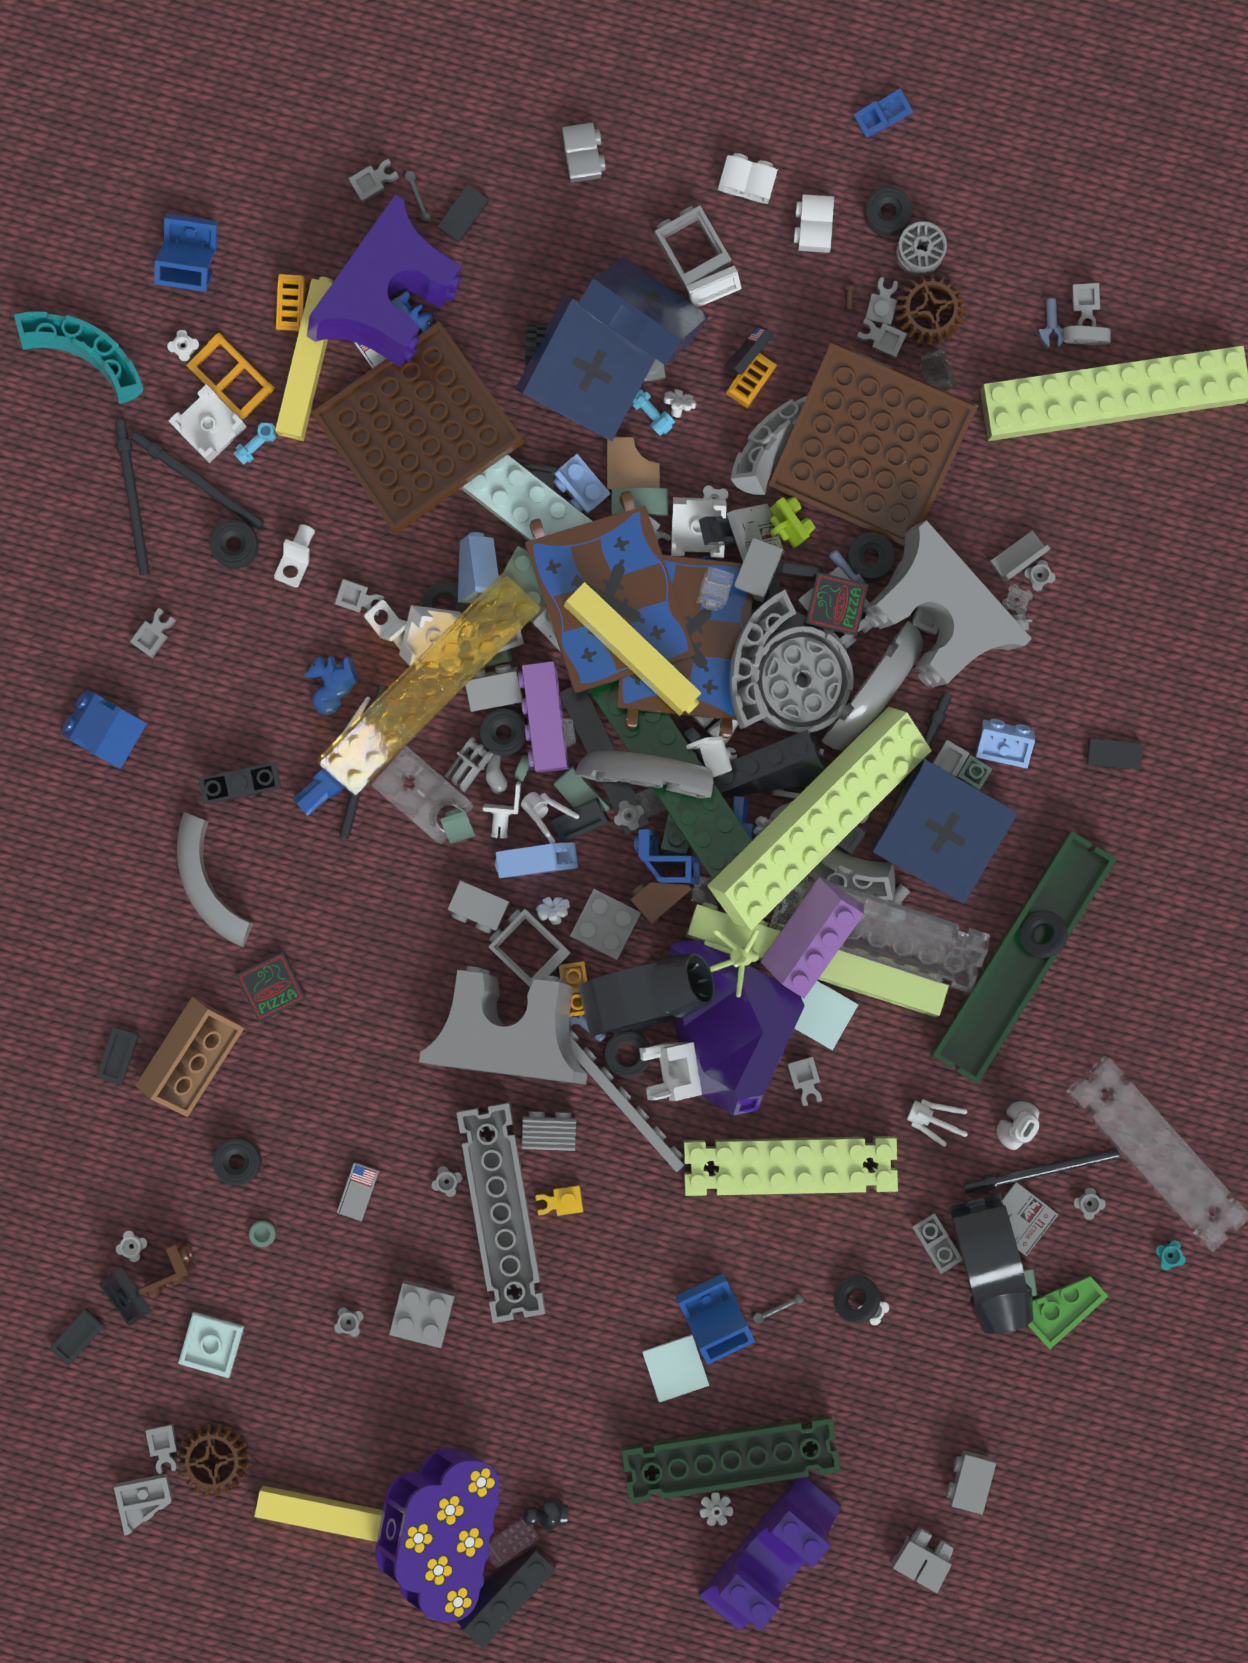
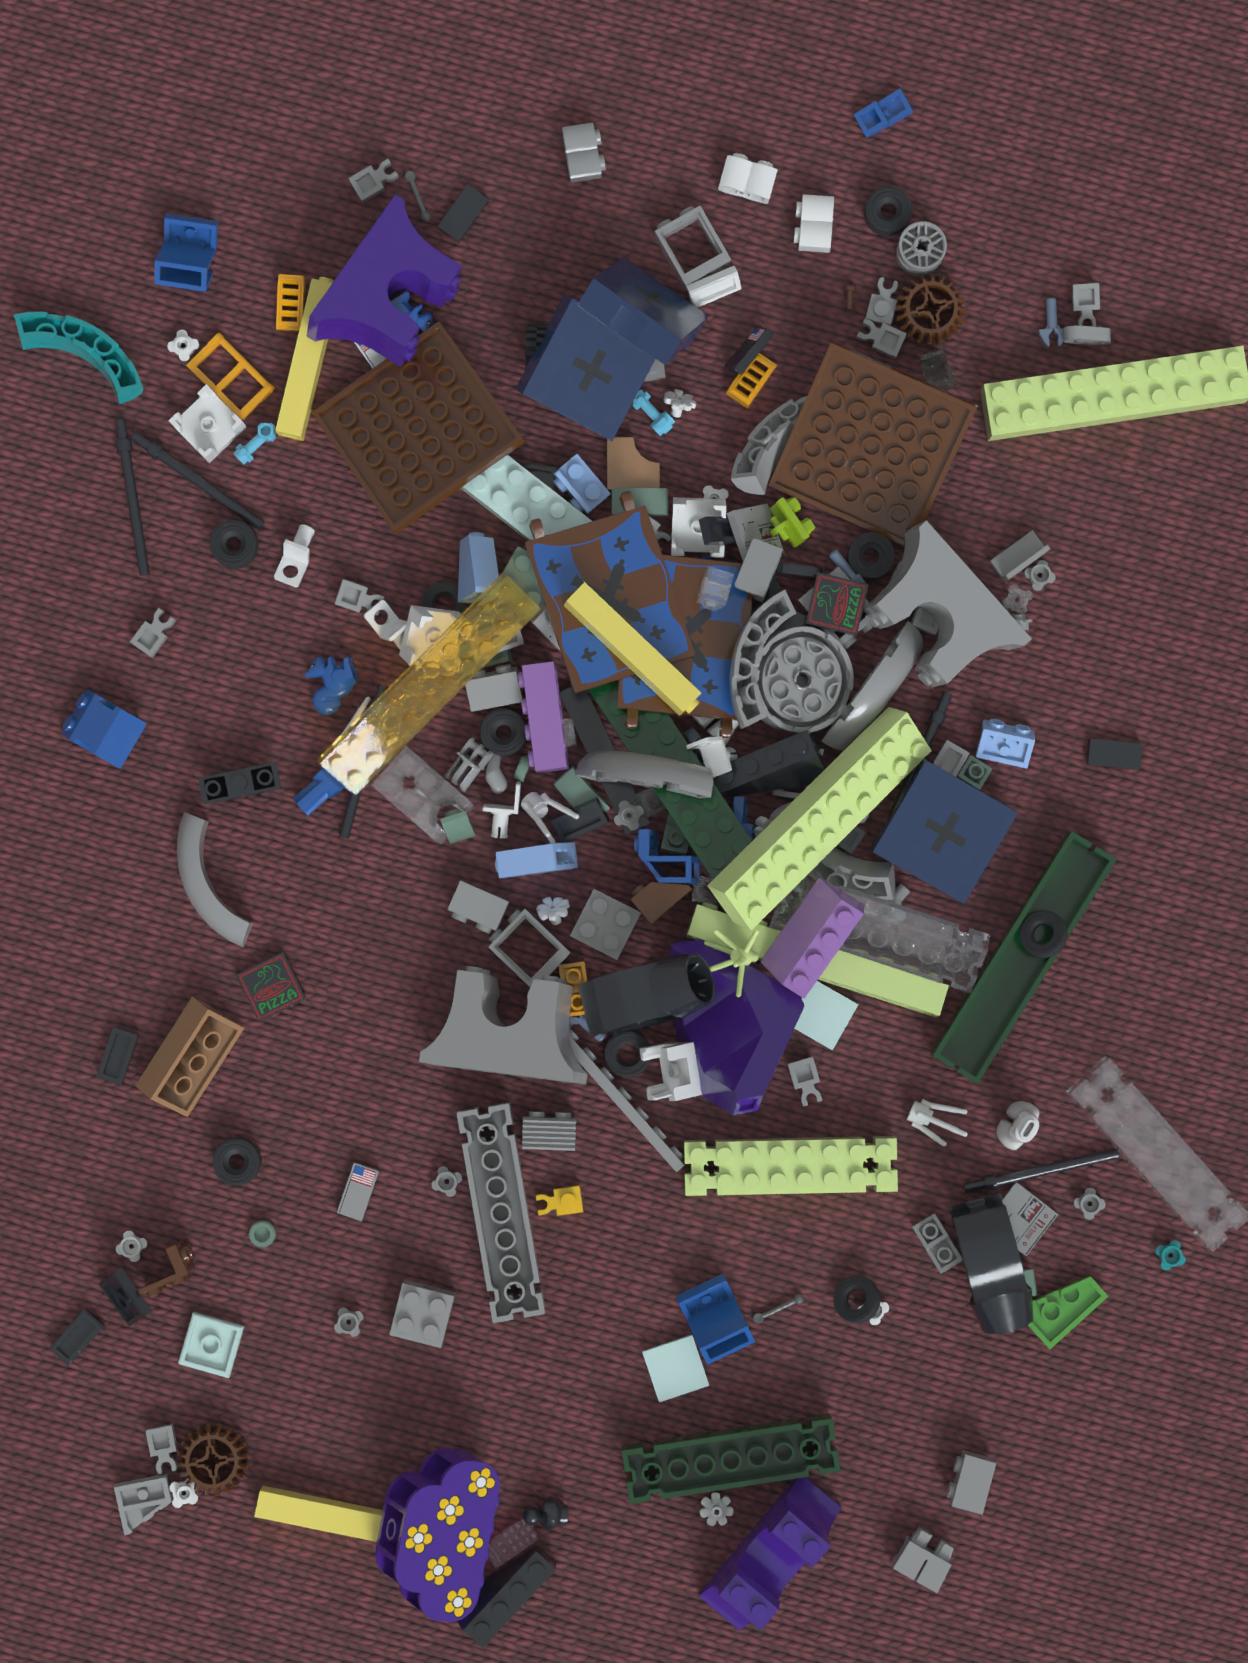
(178, 1499): none -> white plate

